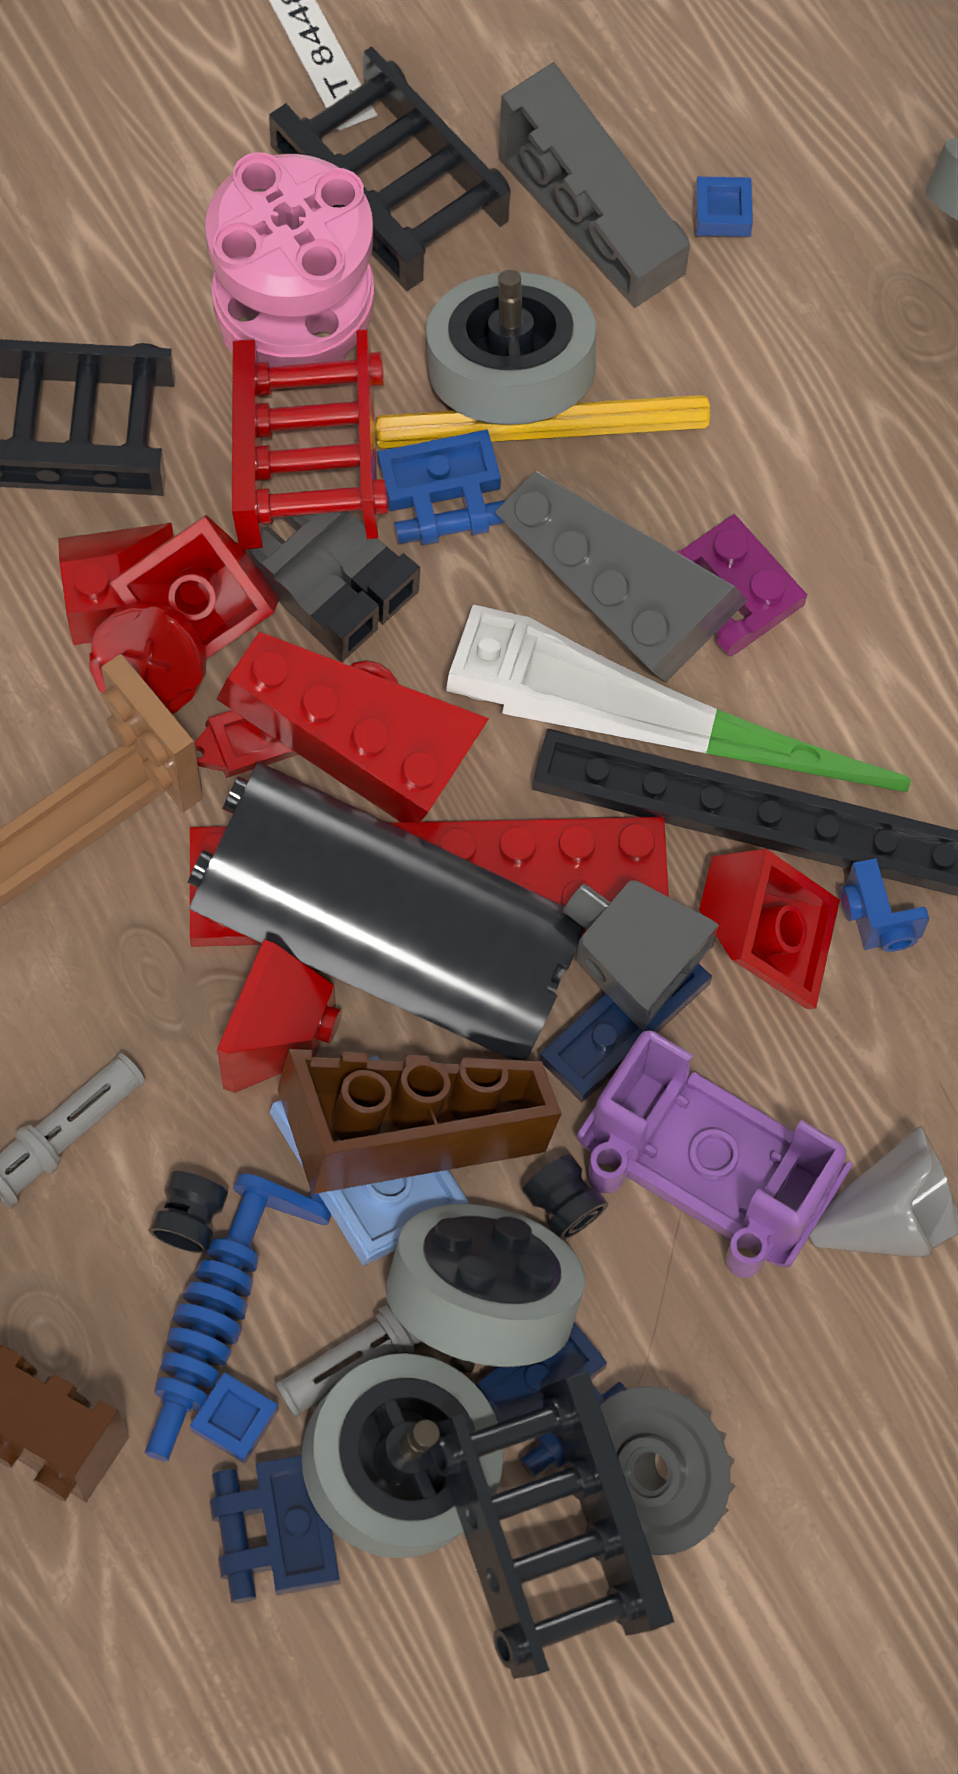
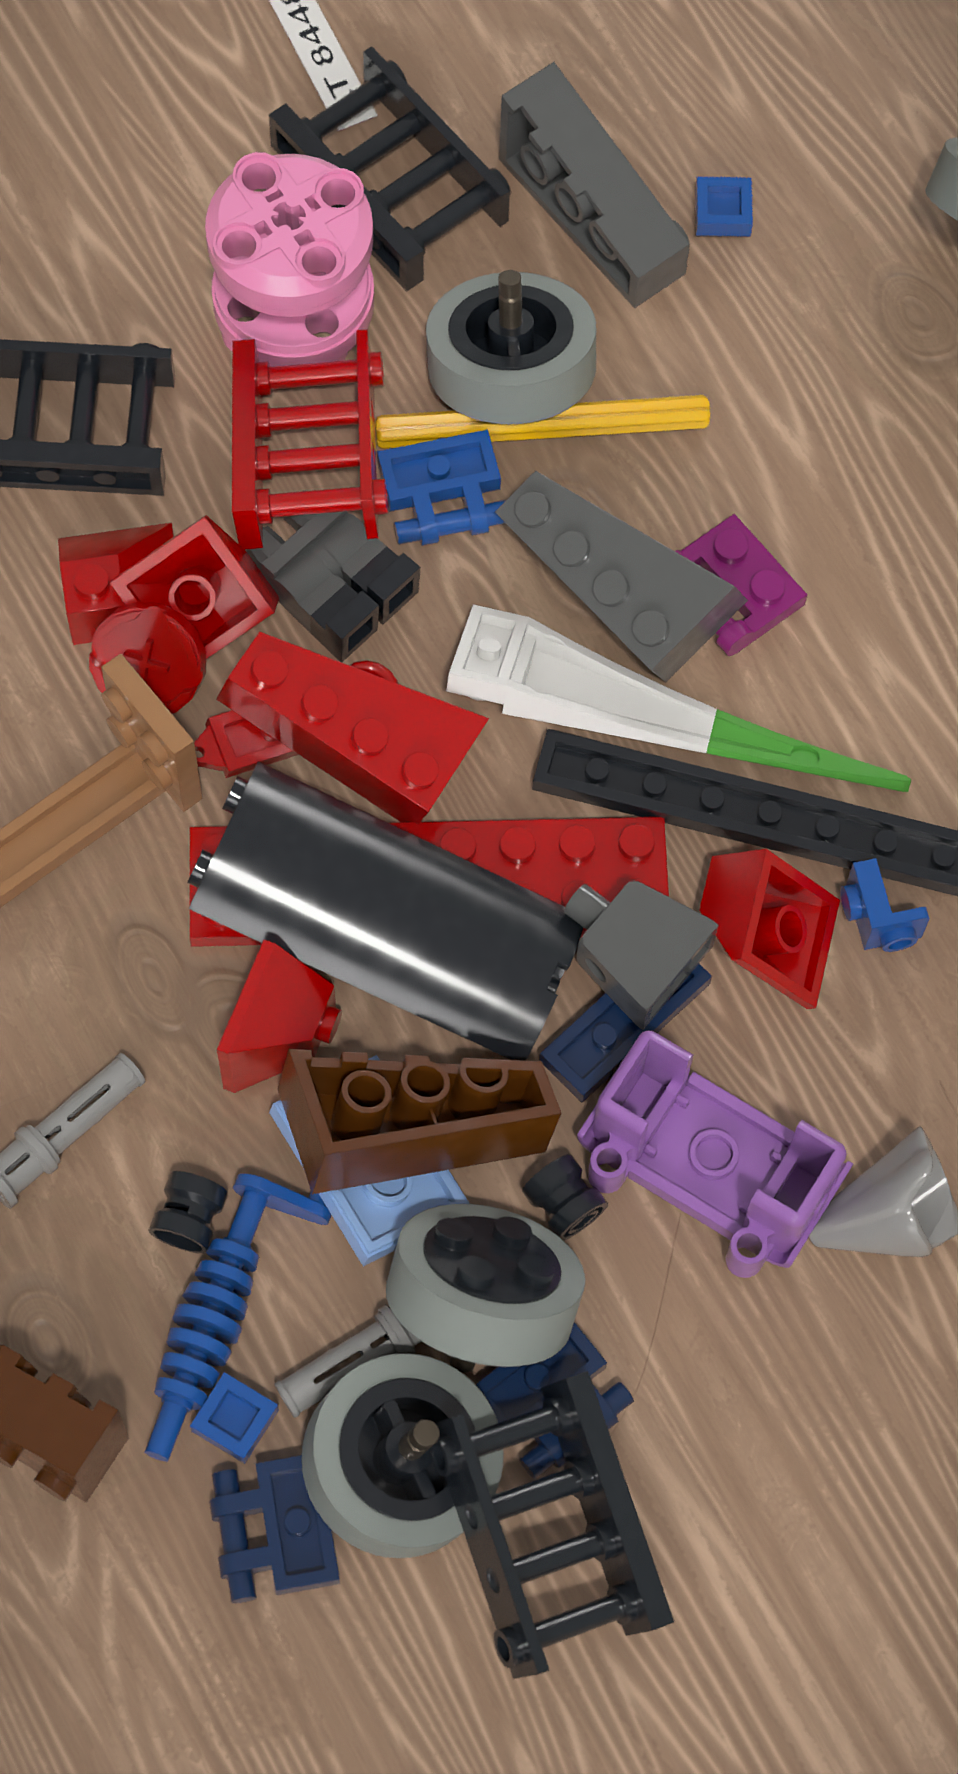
(695, 1495): dark grey gear -> none

